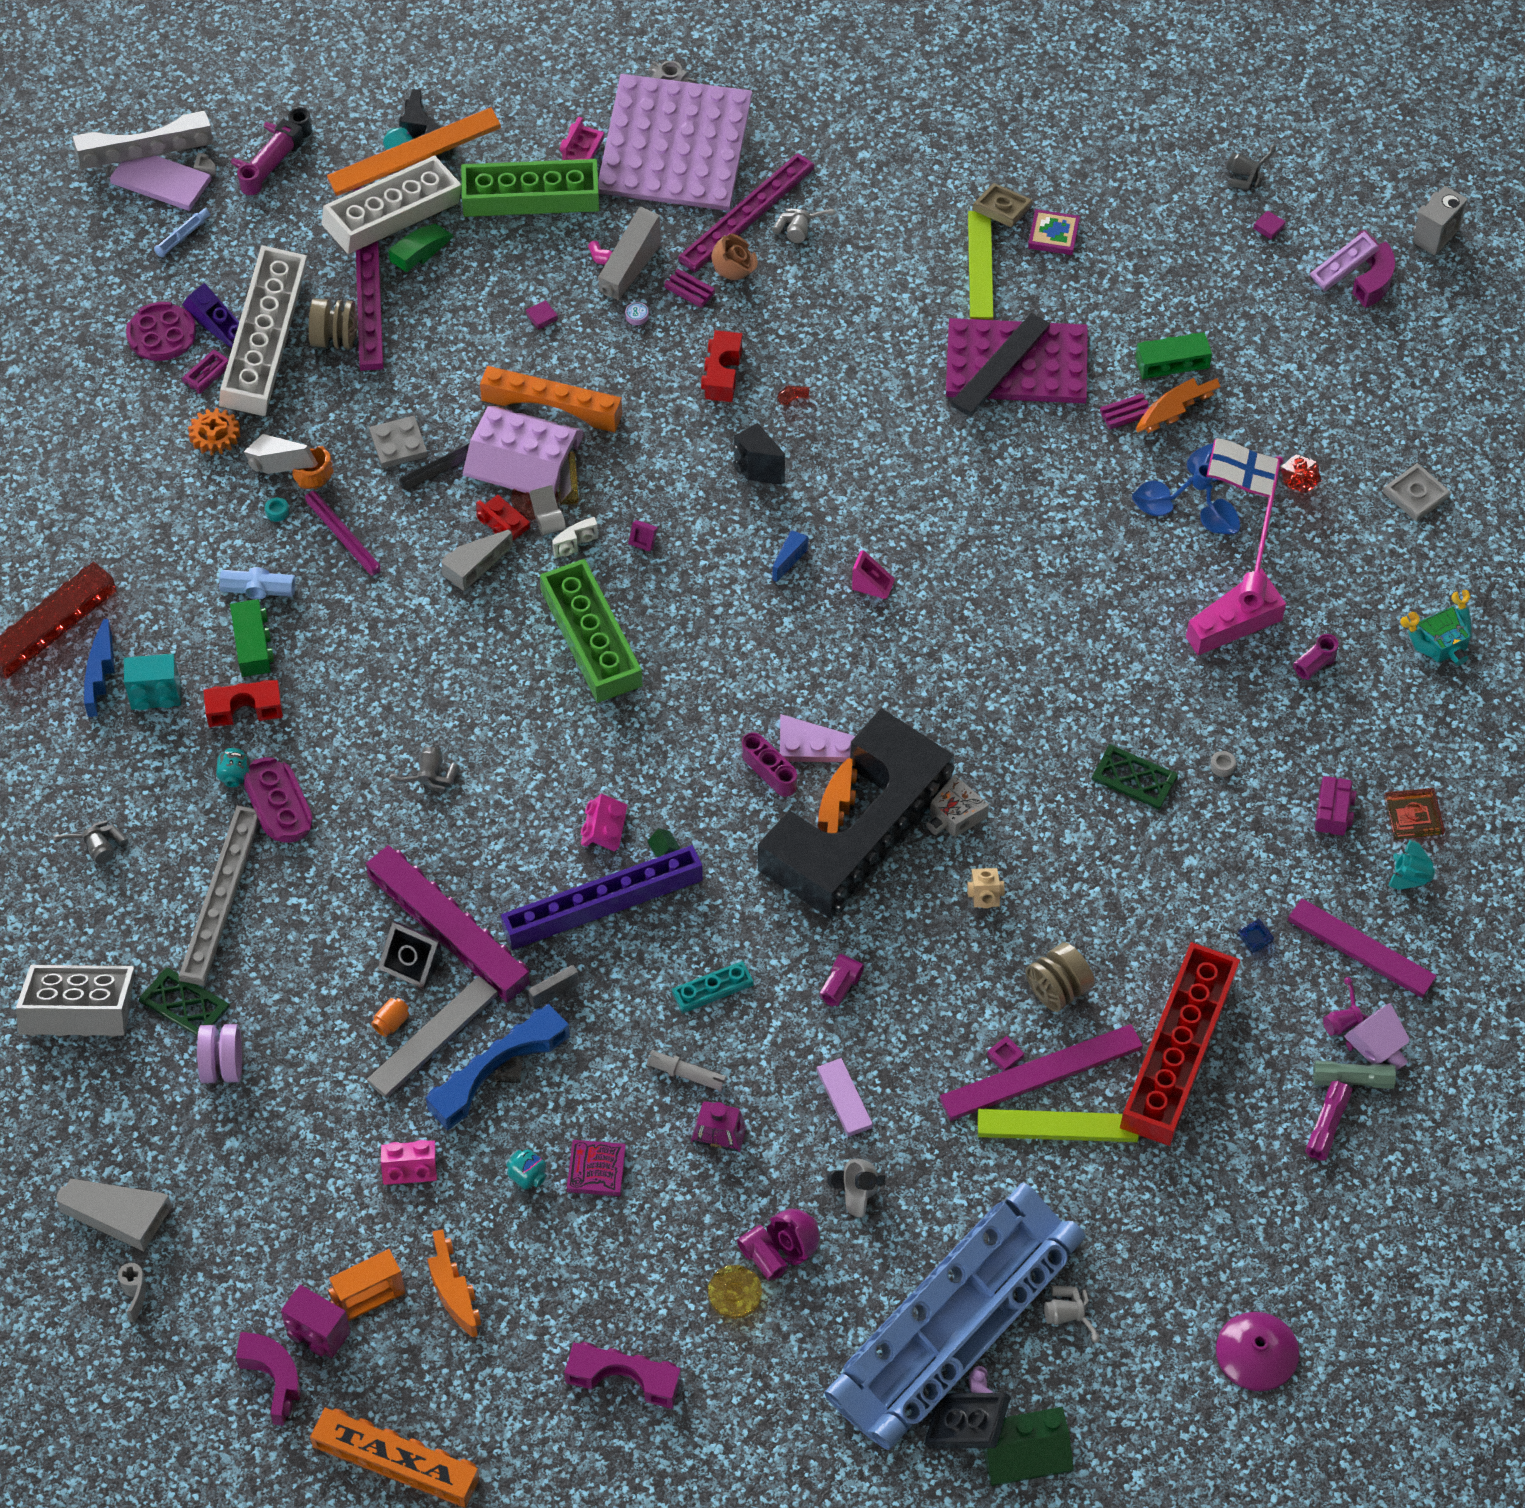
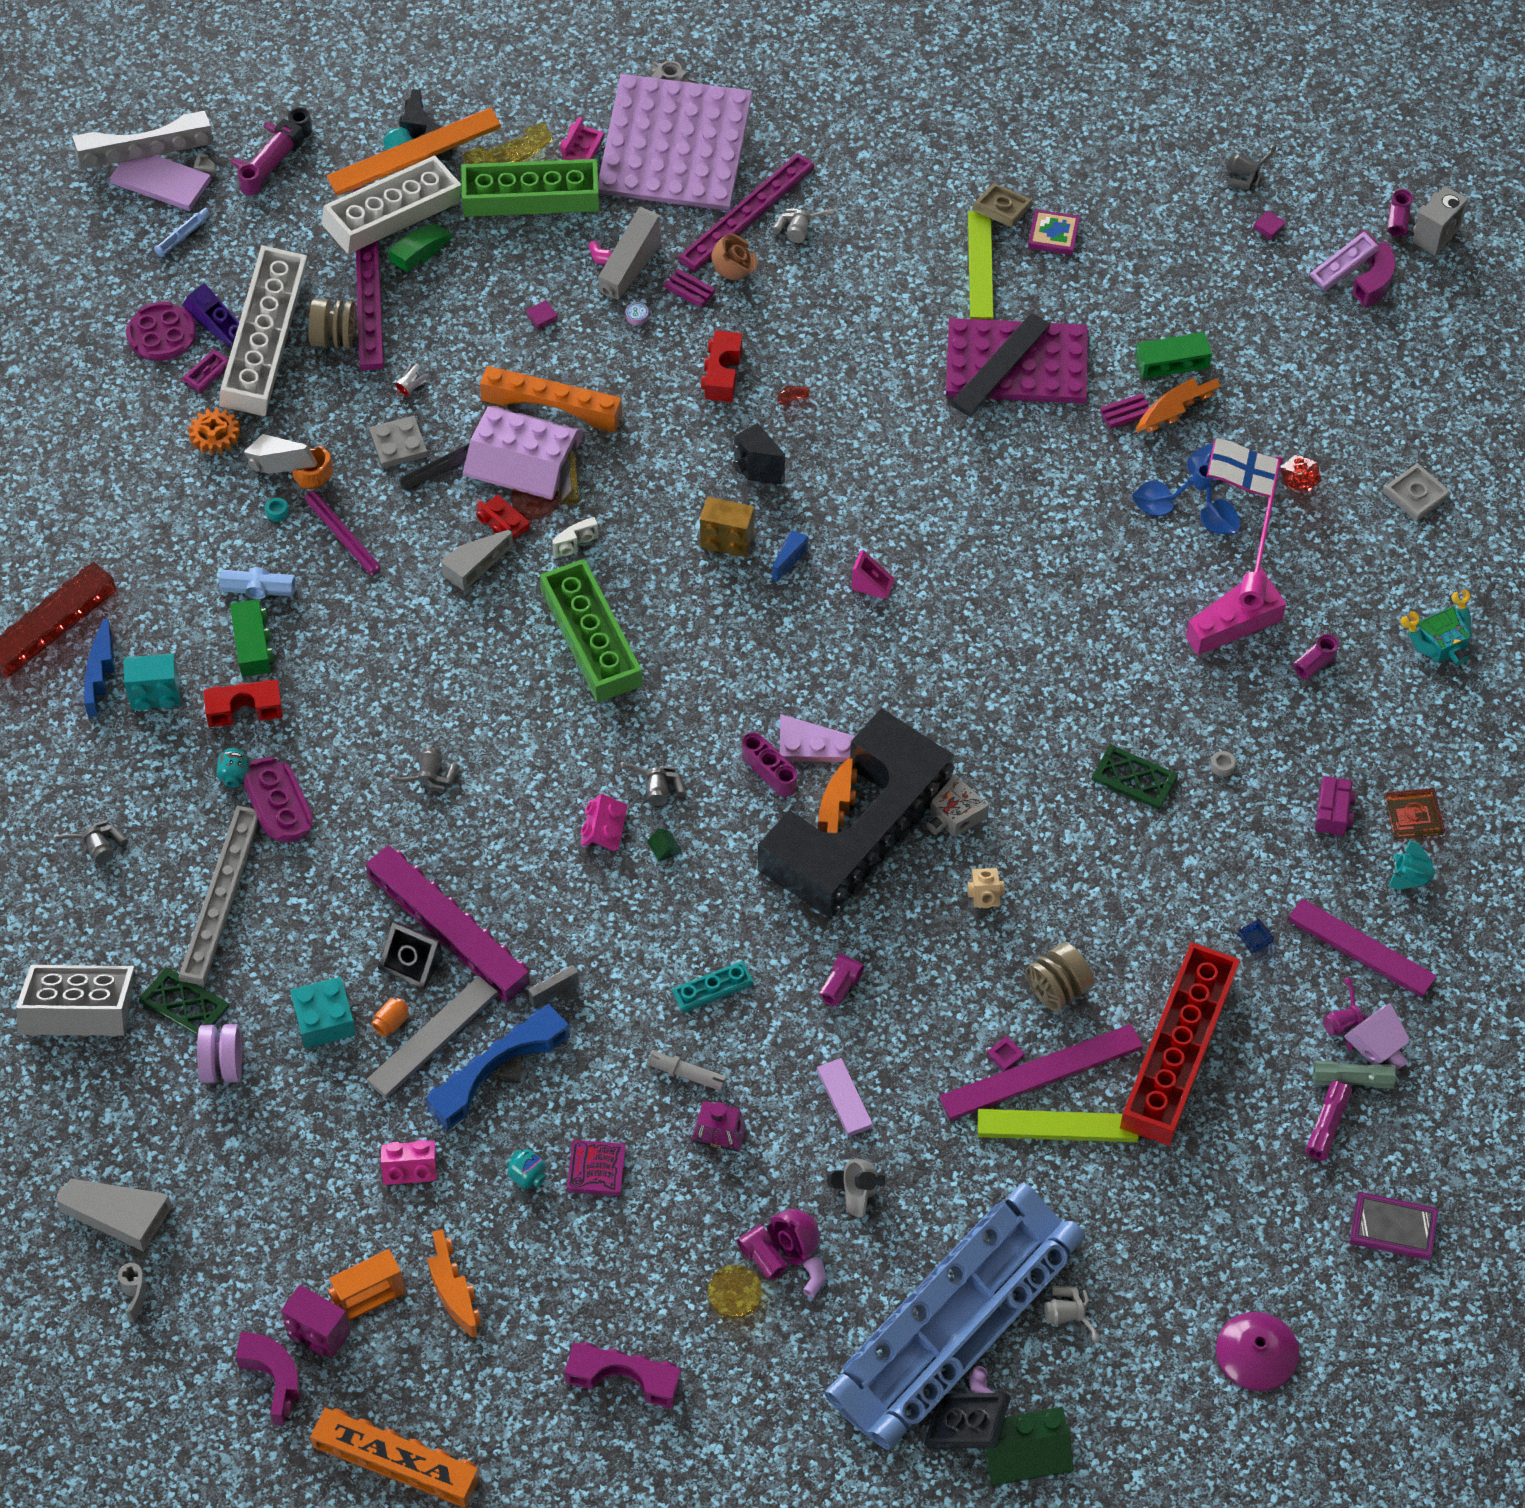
(323, 1012): none -> teal brick
(408, 383): none -> flat silver piece
(516, 150): none -> clear yellow slope
(546, 510): light grey panel -> none
(601, 897): dark purple brick -> none
(642, 535): magenta tile -> none
(657, 789): none -> flat silver piece
(726, 527): none -> pearl gold brick
(817, 1273): none -> lavender arm
(1393, 1225): none -> tile
(1399, 213): none -> magenta piece

